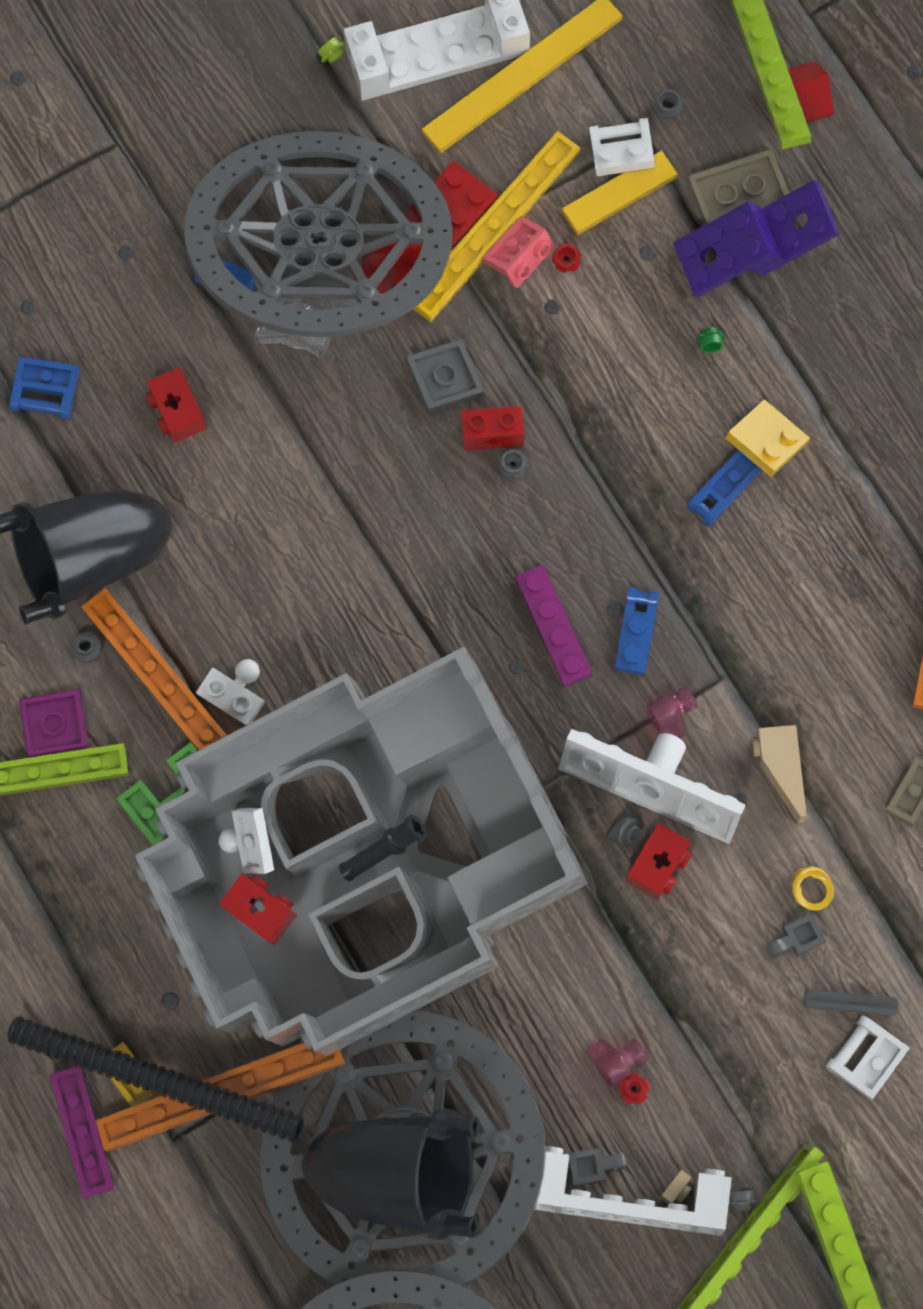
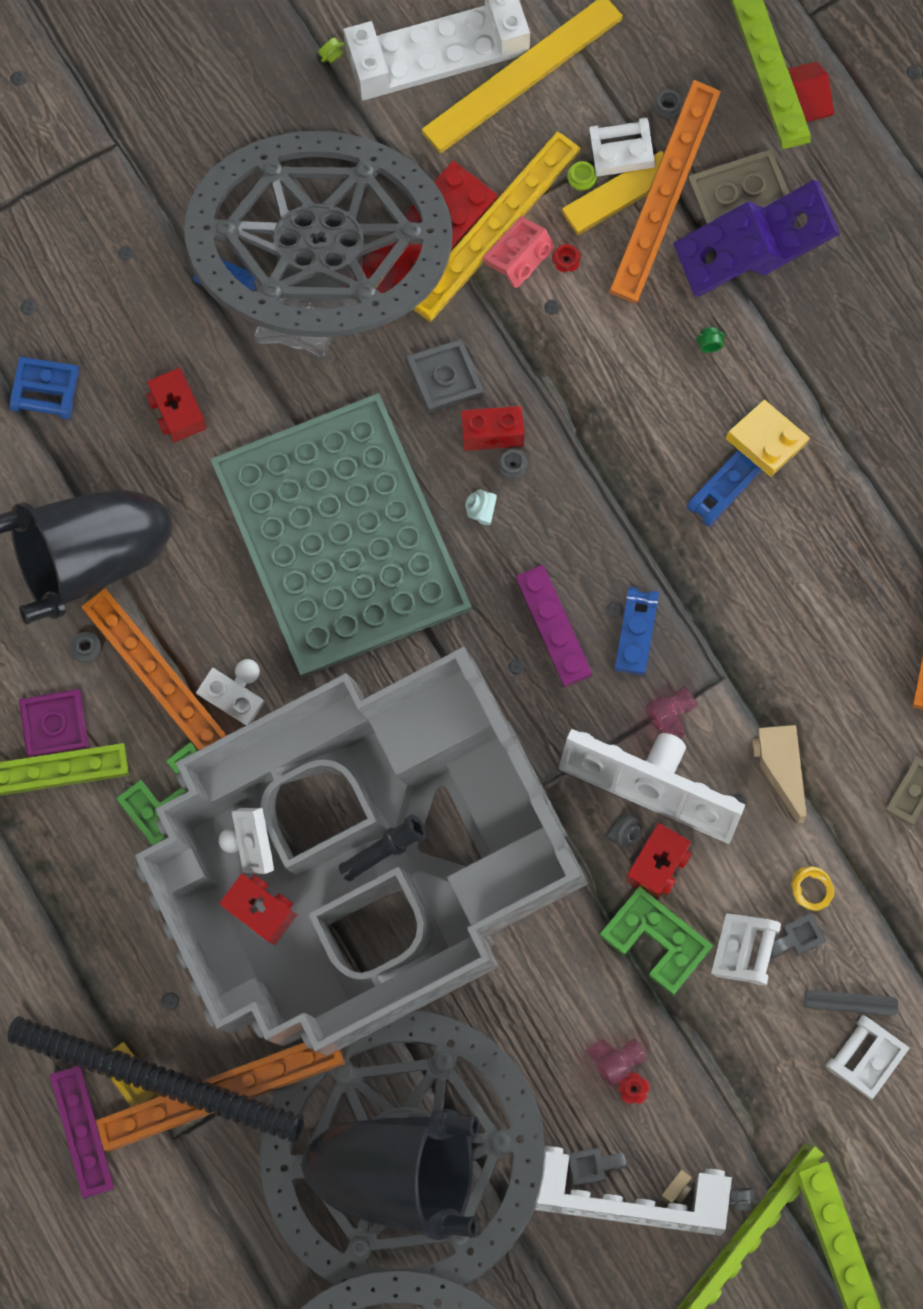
(340, 535): none -> sand green plate
(481, 506): none -> light aqua plate
(582, 176): none -> lime plate
(648, 916): none -> bright green plate
(664, 192): none -> orange plate
(736, 948): none -> white plate

